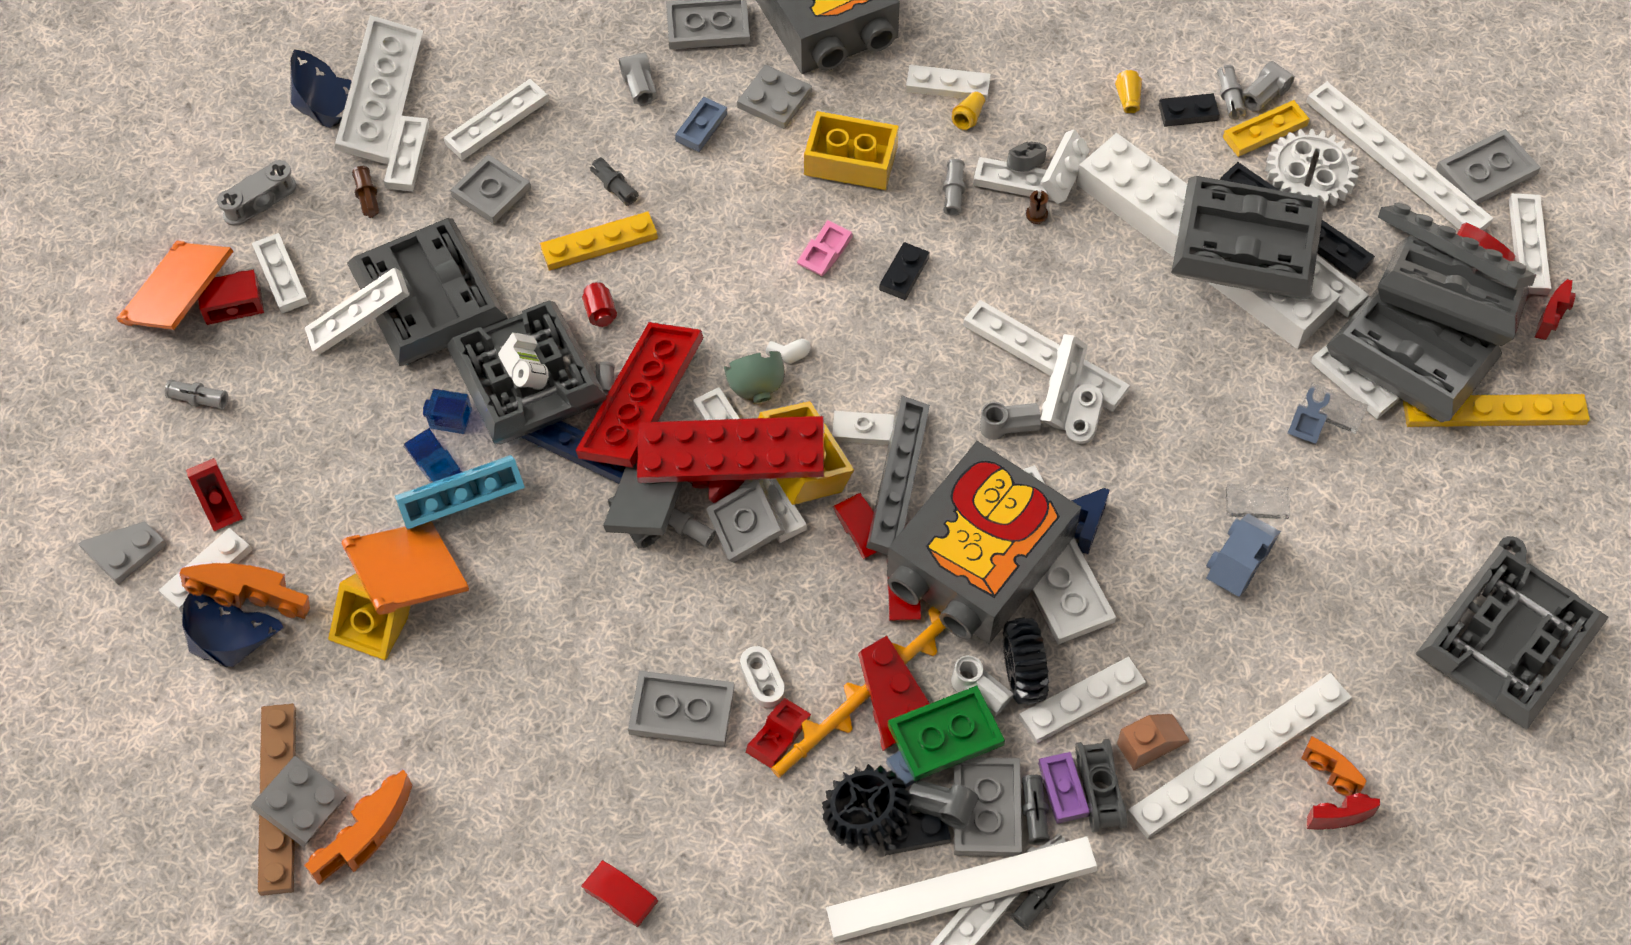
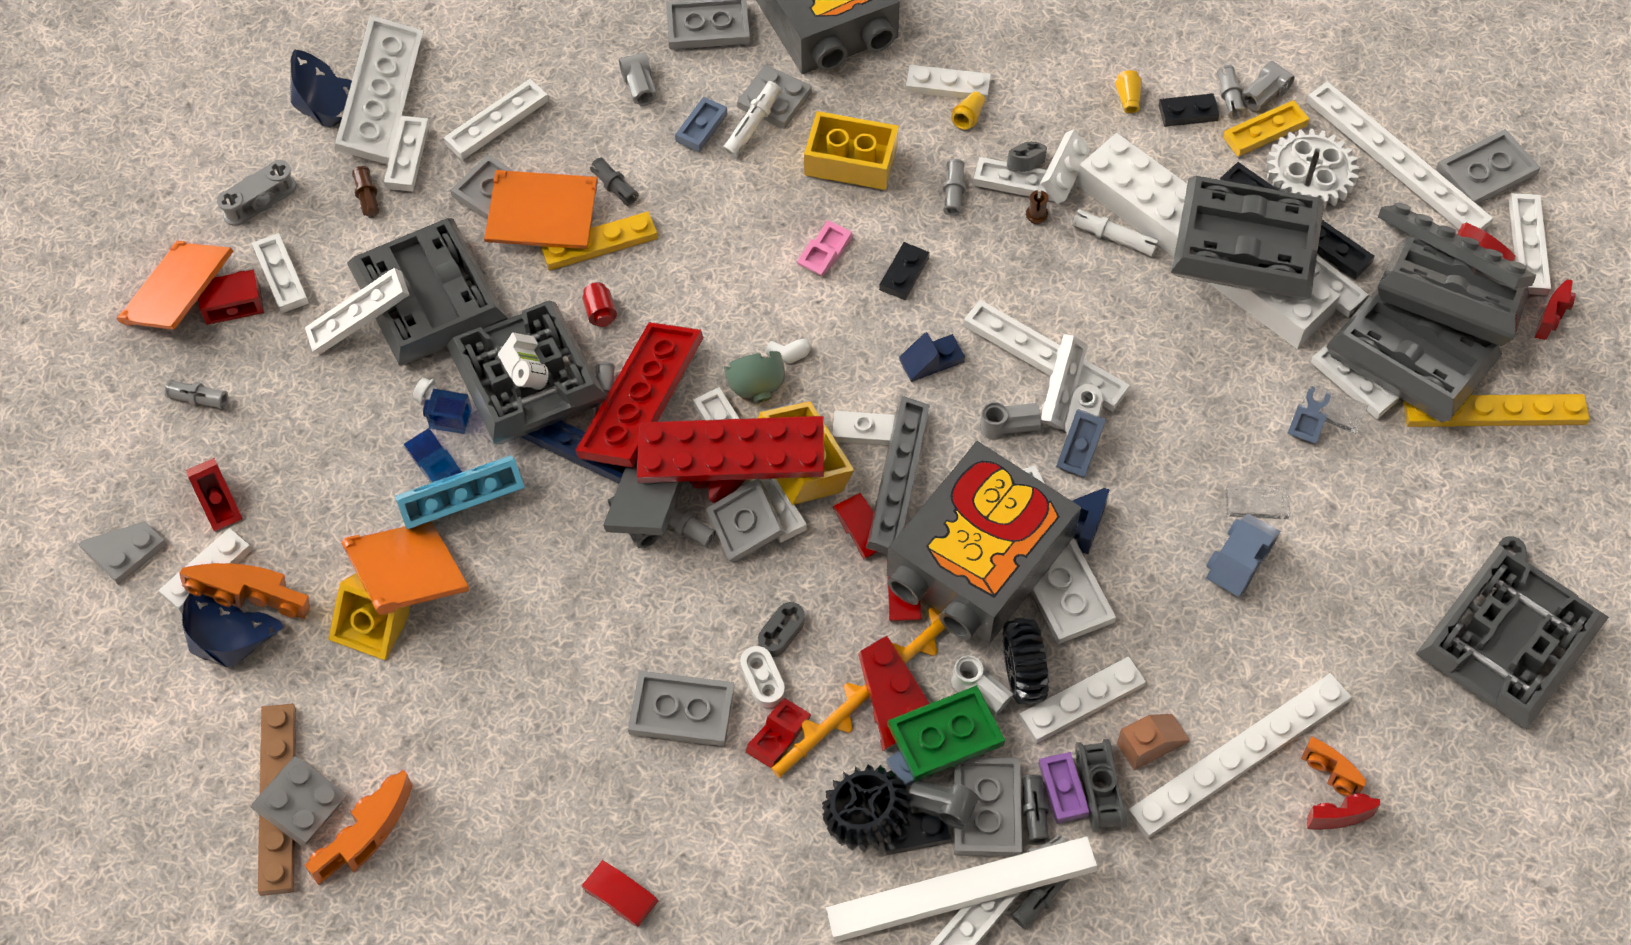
(424, 390): none -> white plate
(541, 209): none -> orange piece
(758, 110): none -> white pin
(776, 624): none -> dark grey beam
(930, 356): none -> dark blue slope
(1081, 442): none -> sand blue plate
(1104, 228): none -> white pin

